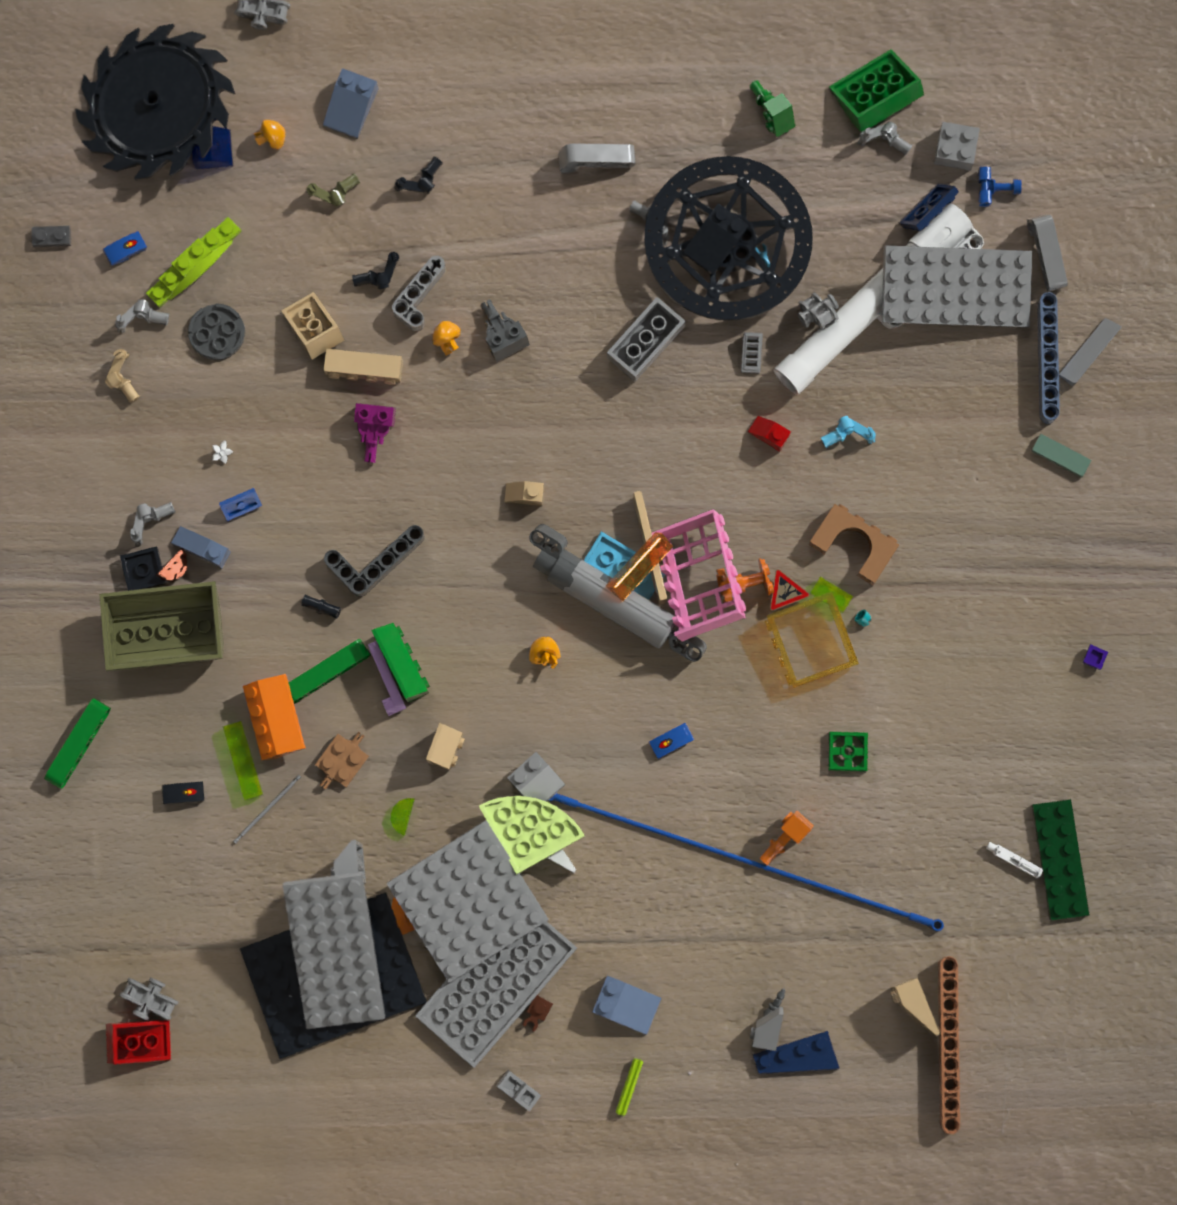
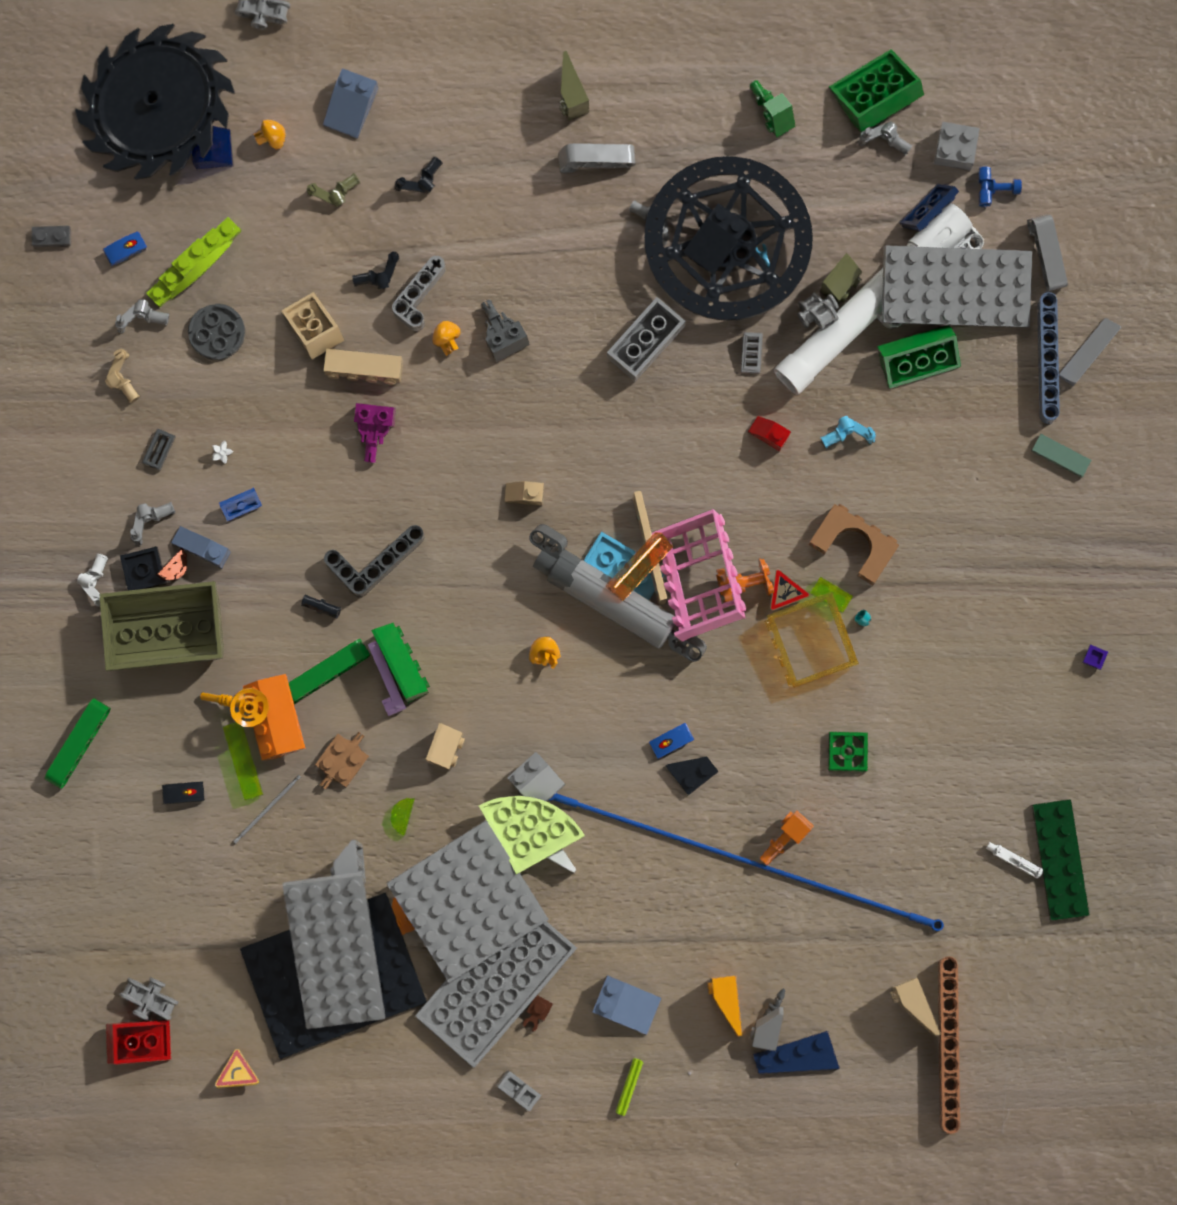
(89, 579): none -> white pin
(164, 455): none -> dark grey tile
(236, 1073): none -> piece
(244, 705): none -> light orange dish
(573, 96): none -> olive slope
(692, 773): none -> black wing
(726, 997): none -> light orange slope
(842, 279): none -> olive slope
(919, 356): none -> green slope

